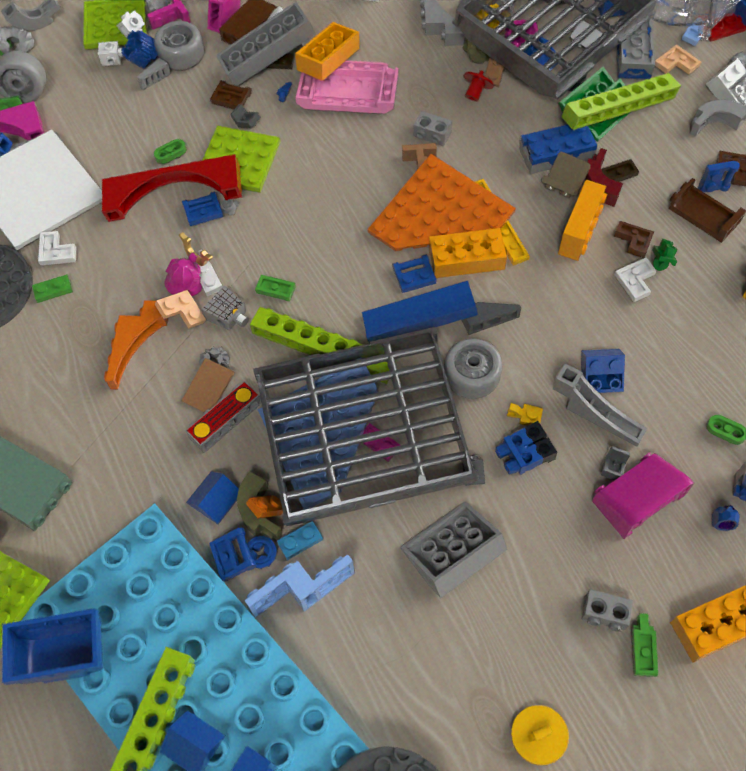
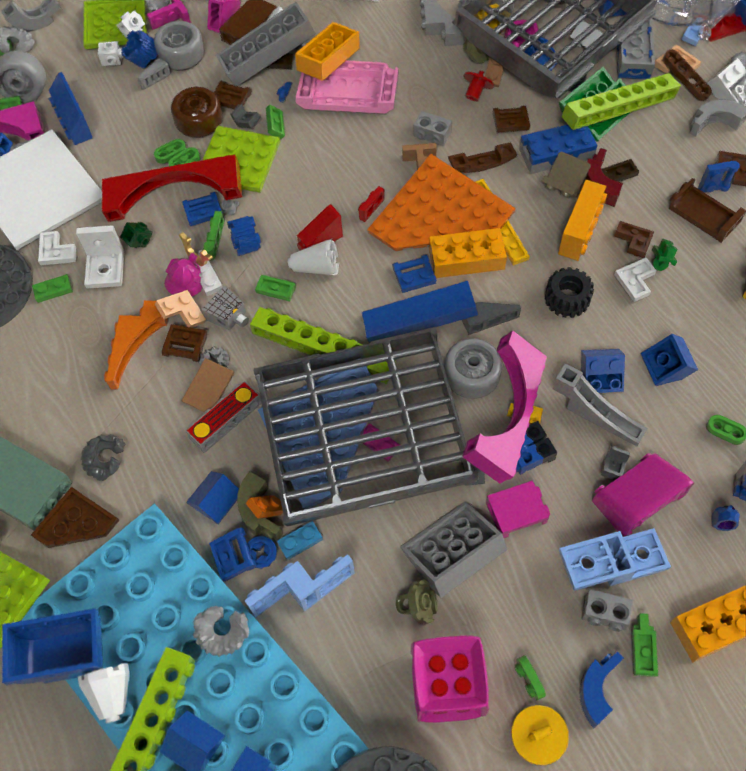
(69, 111): none -> blue slope
(74, 521): none -> reddish brown plate
(91, 452): none -> dark grey piece
(100, 255): none -> white bracket
(106, 691): none -> white cone
(136, 234): none -> dark green brick
(184, 337): none -> reddish brown plate
(186, 156): none -> bright green plate
(196, 112): none -> reddish brown wheel
(214, 236): none -> bright green hinge
(217, 644): none -> light grey piece
(244, 235): none -> blue brick
(275, 121): none -> bright green plate
(316, 259): none -> white cone
(323, 227): none -> red slope
(368, 207): none -> red plate
(421, 602): none -> olive tile
(449, 679): none -> dark pink piece
(480, 162): none -> reddish brown slope
(500, 453): none -> arch
(511, 119): none -> reddish brown plate
(517, 508): none -> dark pink panel
(534, 686): none -> bright green plate
(570, 280): none -> black tyre
(591, 689): none -> blue arch
(614, 559): none -> light blue bracket
(669, 360): none -> blue slope
(689, 73): none -> reddish brown beam

